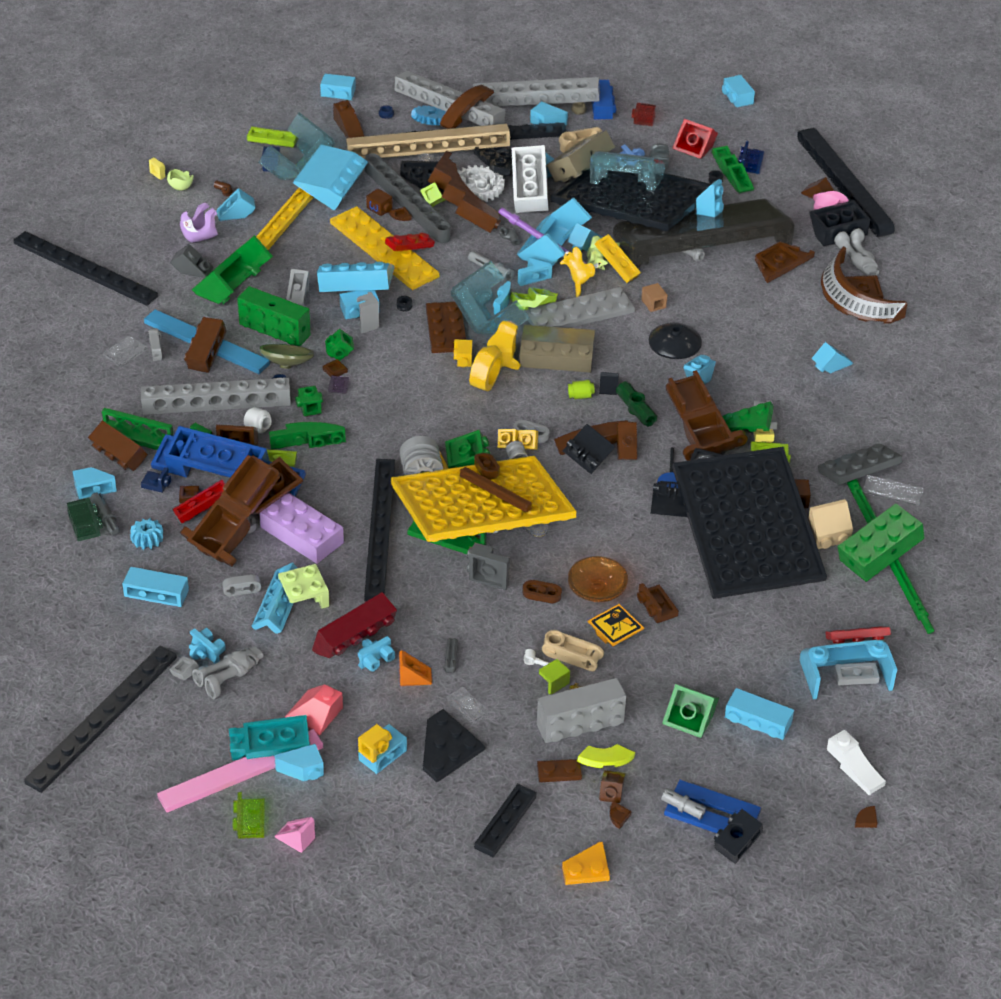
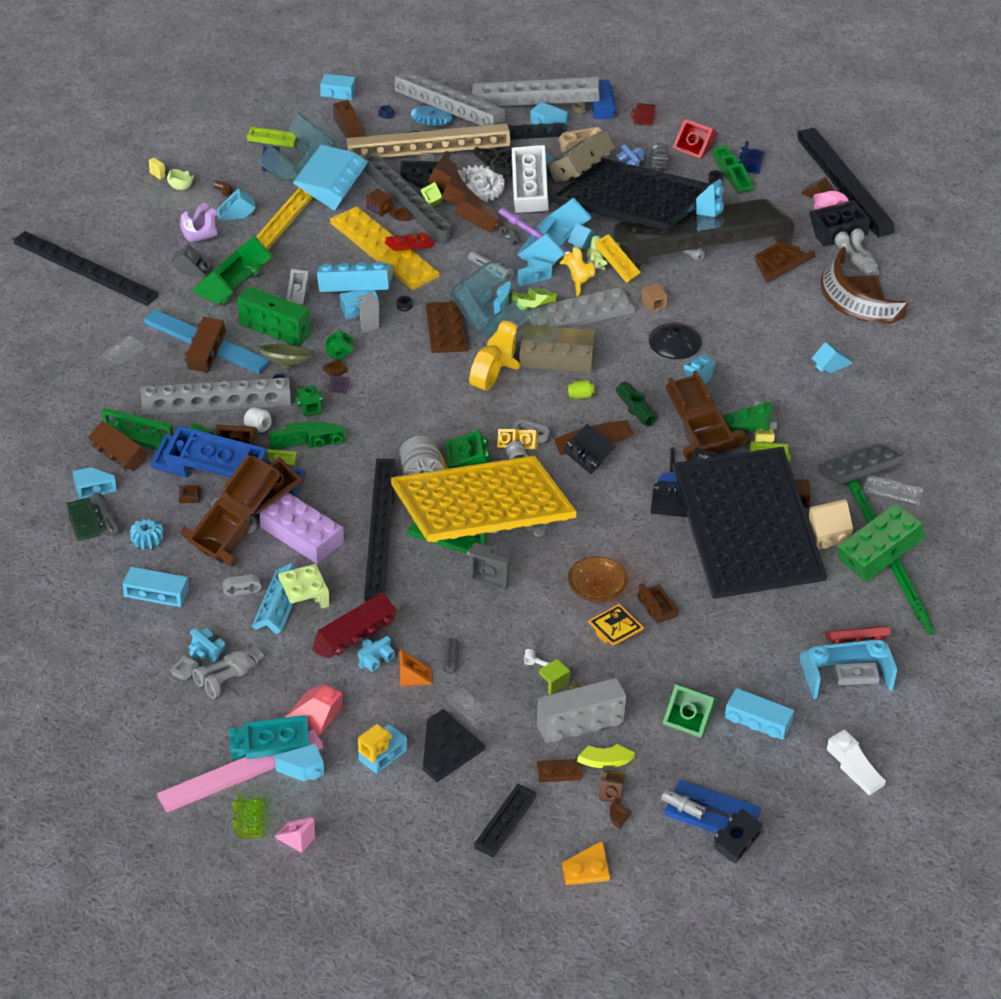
(99, 719): black plate -> none
(155, 343): light grey piece -> none
(156, 481): dark blue bracket -> none
(199, 502): red plate -> none
(463, 103): reddish brown slope -> none
(463, 352): yellow brick -> none
(487, 465): reddish brown plate -> none
(495, 489): reddish brown axle -> none
(542, 591): reddish brown plate -> none
(572, 650): tan piece -> none
(608, 383): black slope -> none
(627, 440): reddish brown plate -> none
(649, 169): clear light blue windscreen -> none
(738, 91): medium azure brick -> none
(866, 818): reddish brown tile -> none

